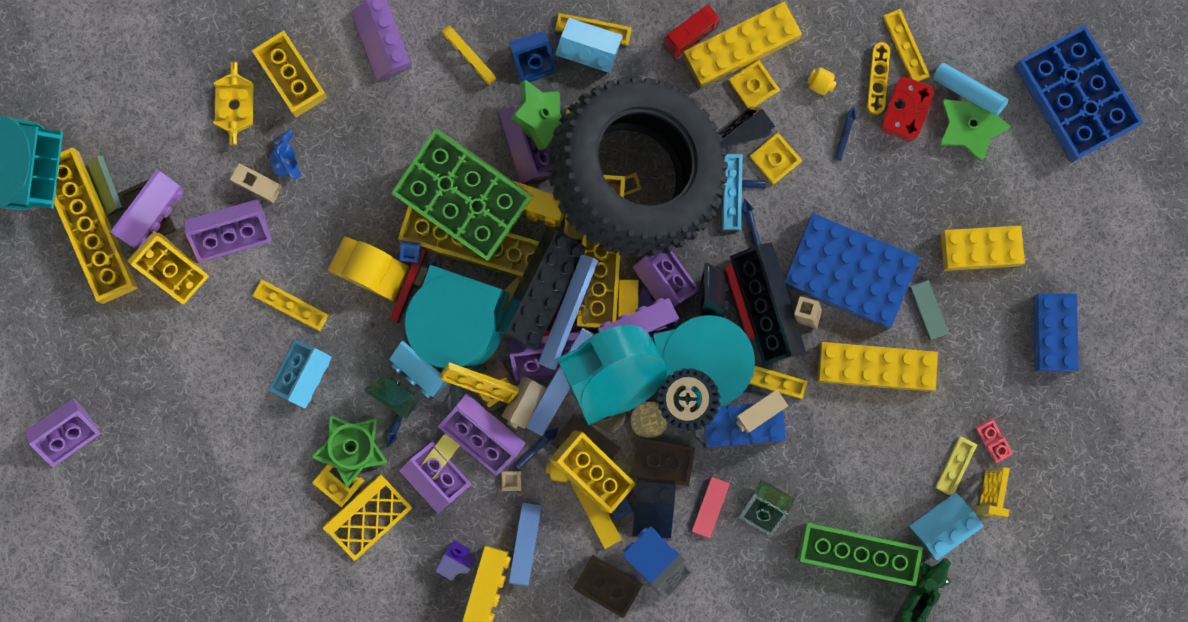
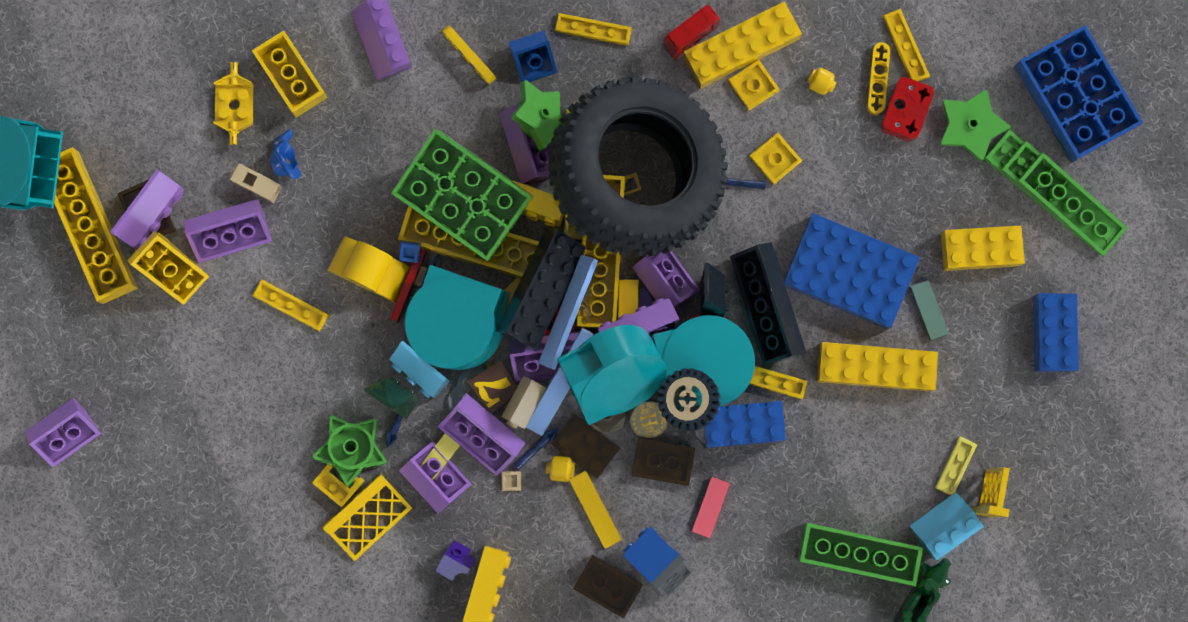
(104, 185): sand green tile -> none
(300, 373): medium azure slope -> none
(479, 383): yellow tile -> none
(525, 544): medium blue slope -> none
(589, 45): medium azure slope -> none
(592, 471): yellow brick -> none
(622, 509): blue tile -> none
(654, 506): black slope -> none
(732, 197): medium azure tile -> none
(738, 301): red tile -> none
(747, 209): dark blue piece -> none
(748, 126): black slope -> none
(761, 412): tan brick -> none
(767, 508): clear green slope -> none
(808, 312): tan brick -> none
(850, 117): dark blue piece -> none
(970, 89): medium azure brick -> none
(993, 440): coral slope -> none
(1055, 192): none -> bright green slope

